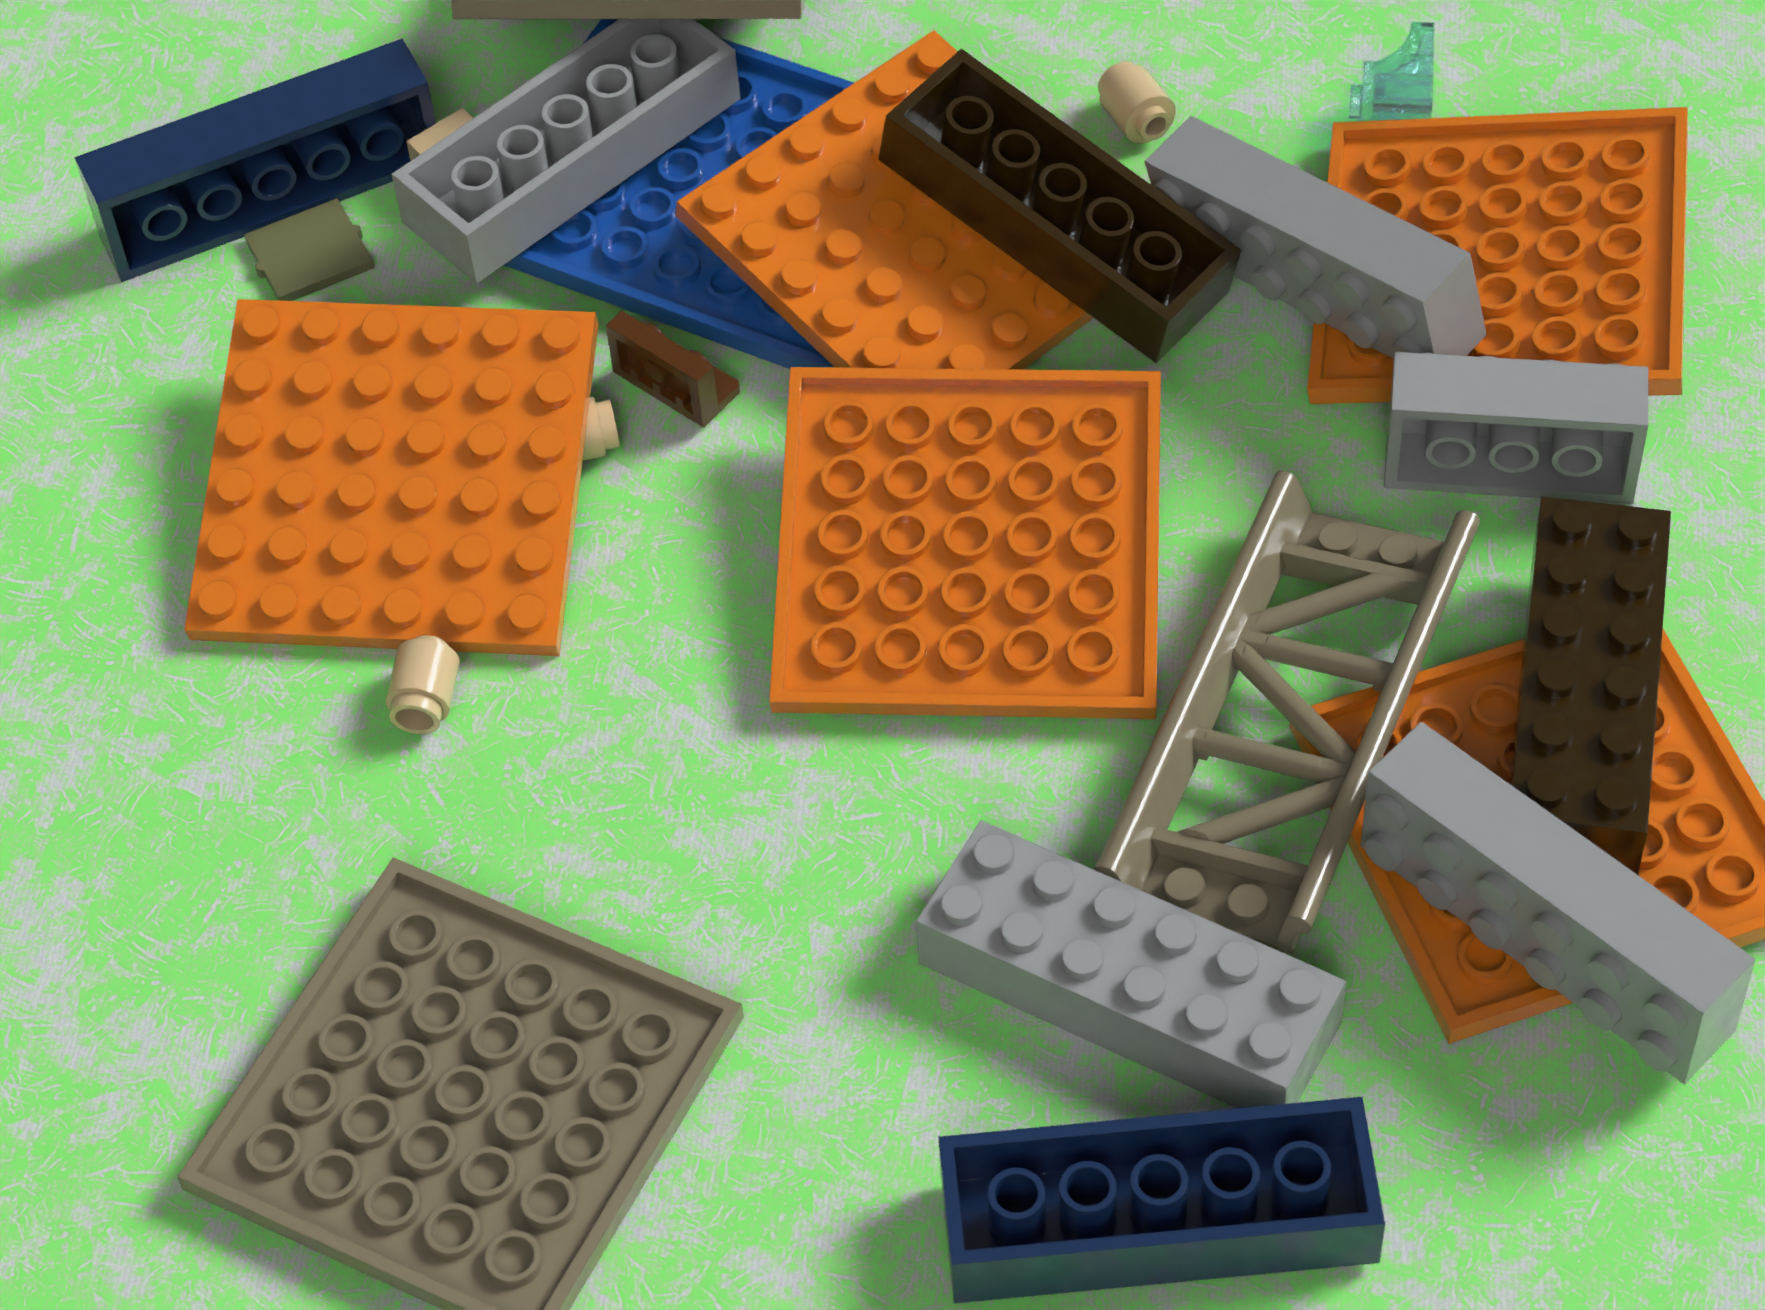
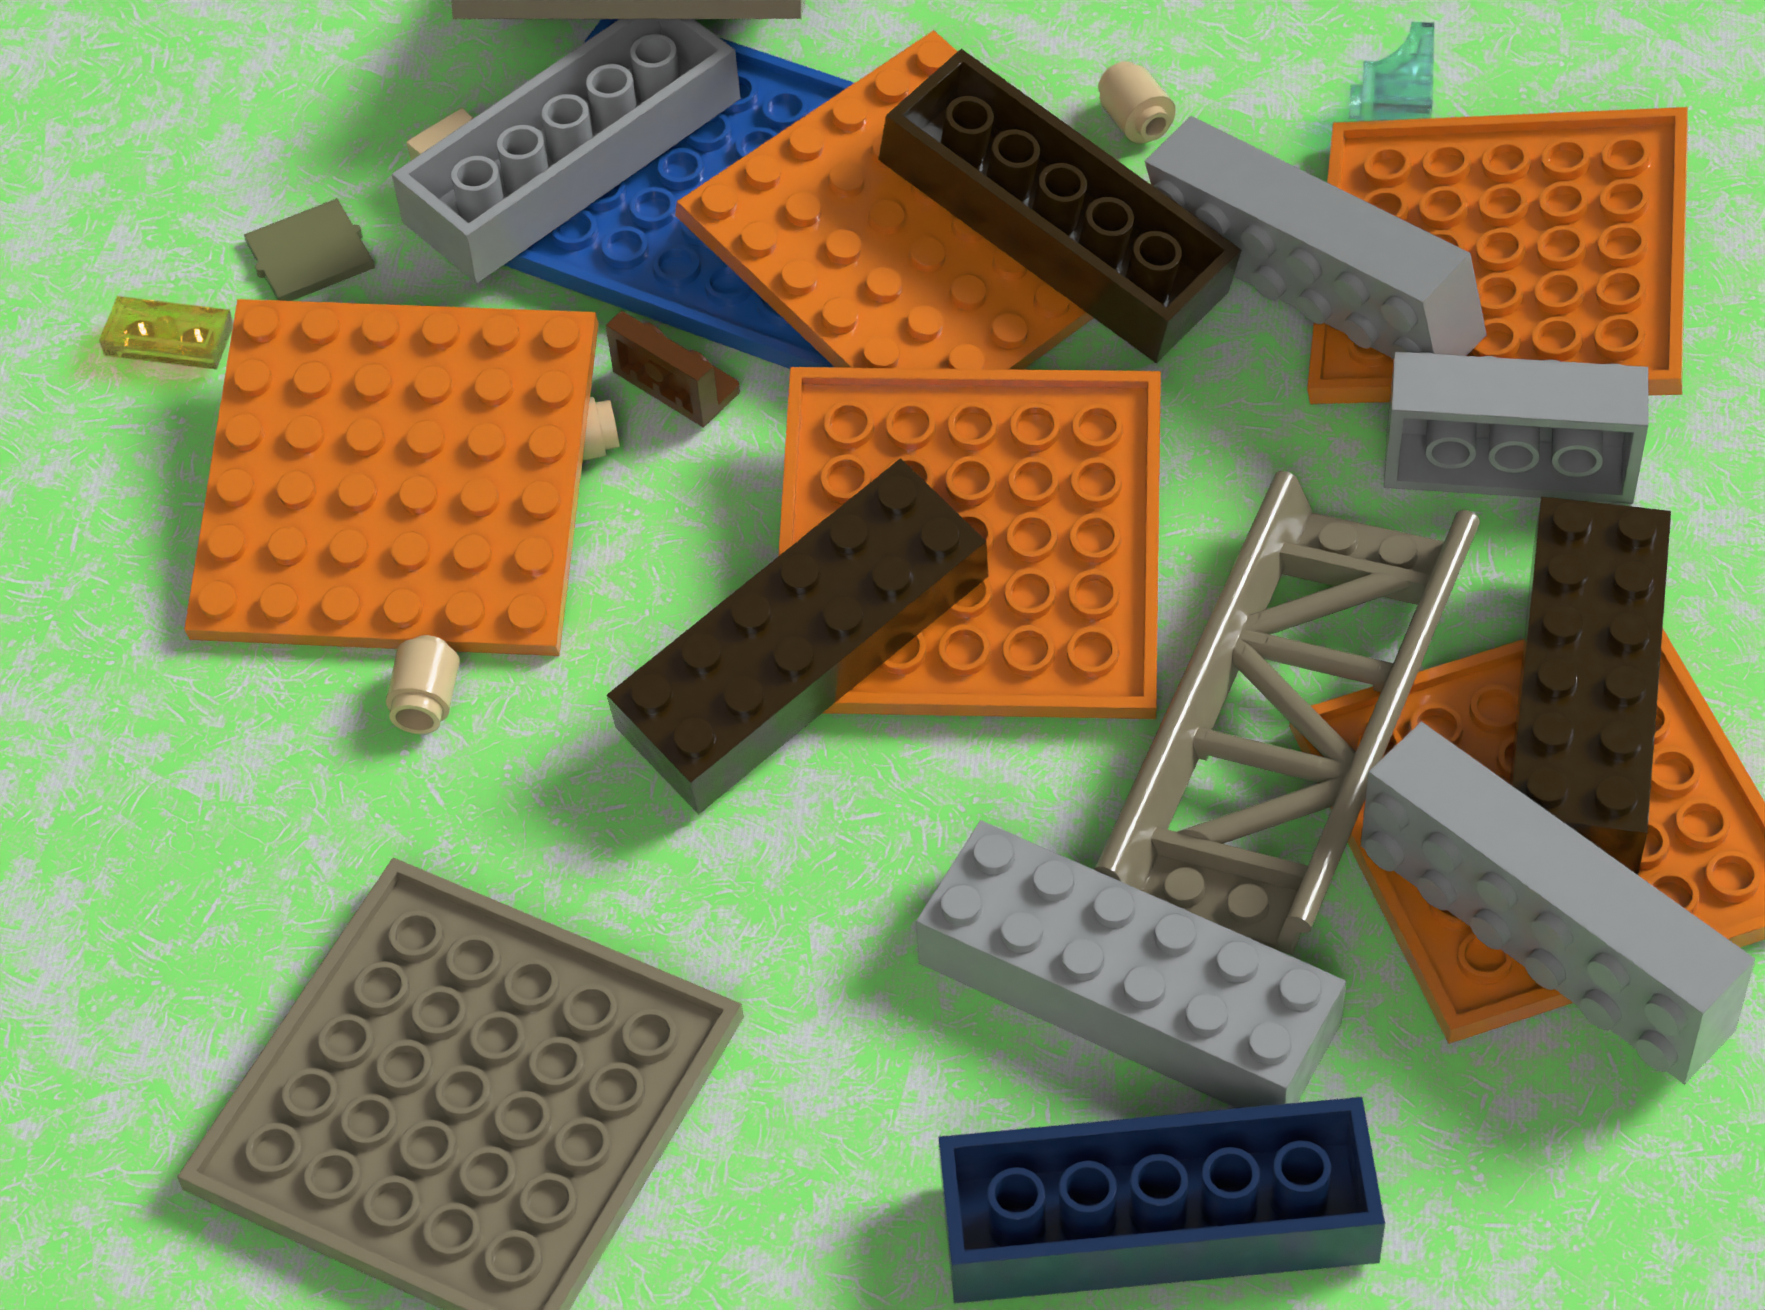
(166, 332): none -> clear yellow plate
(255, 159): dark blue brick -> none
(799, 635): none -> dark brown brick

